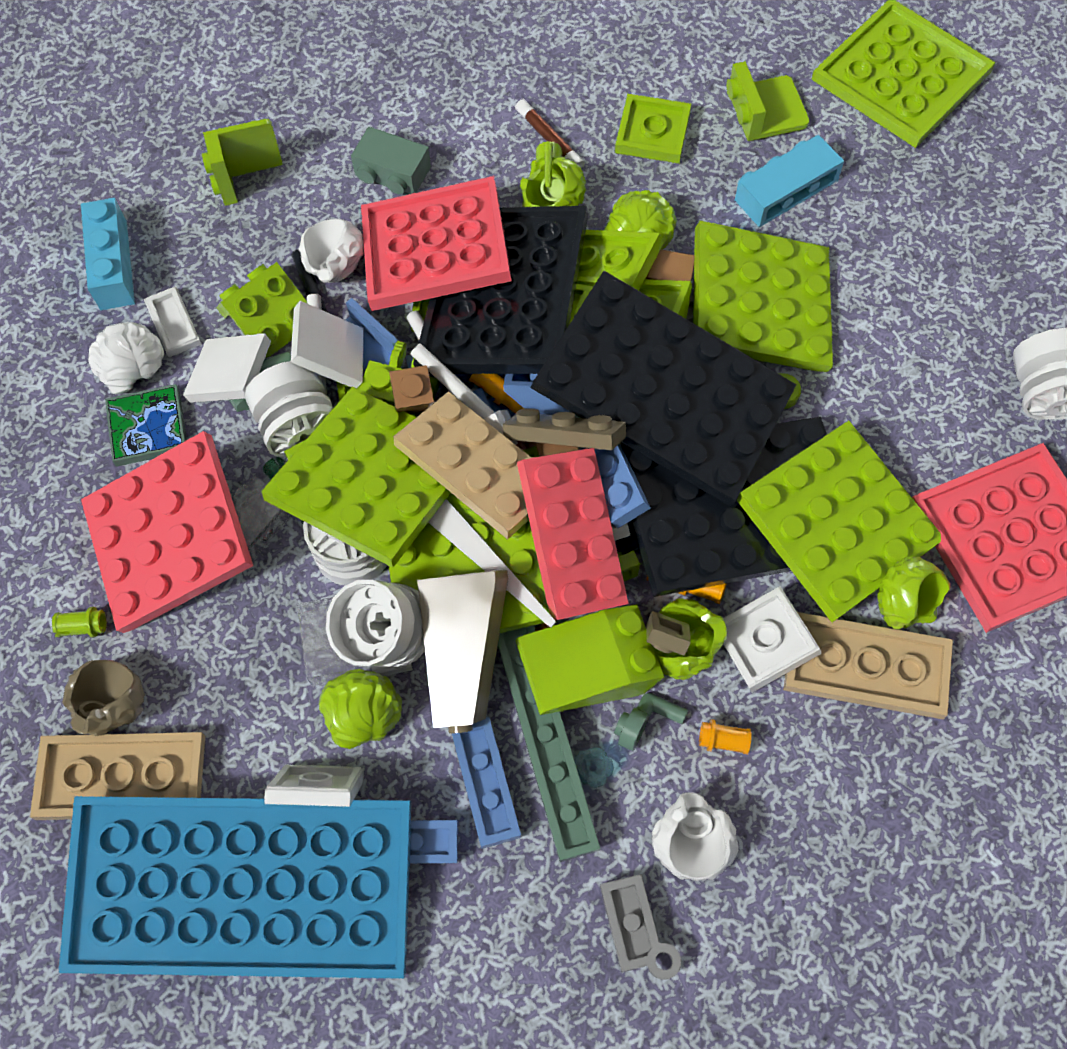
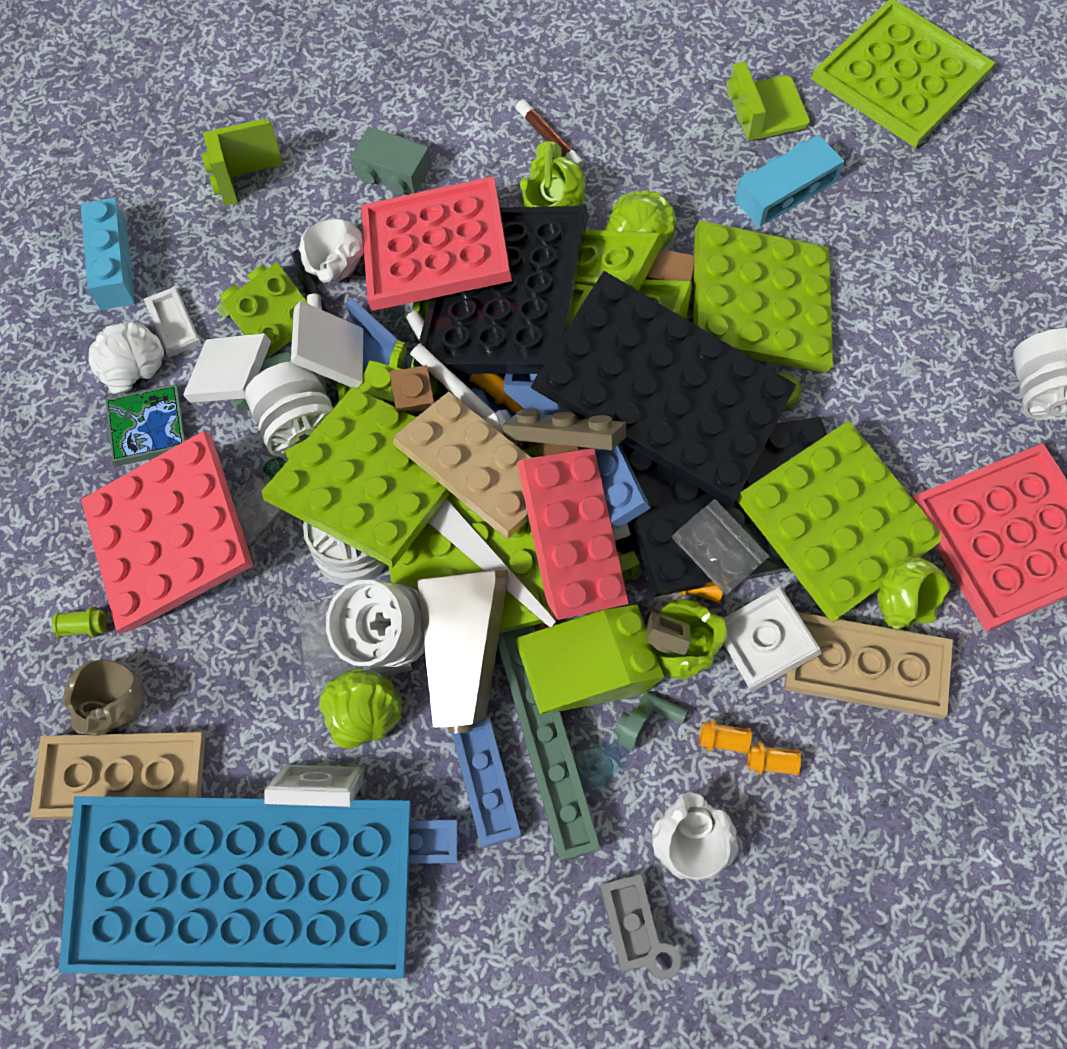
(653, 128): lime plate -> none
(720, 546): none -> clear plate
(773, 760): none -> light orange pin

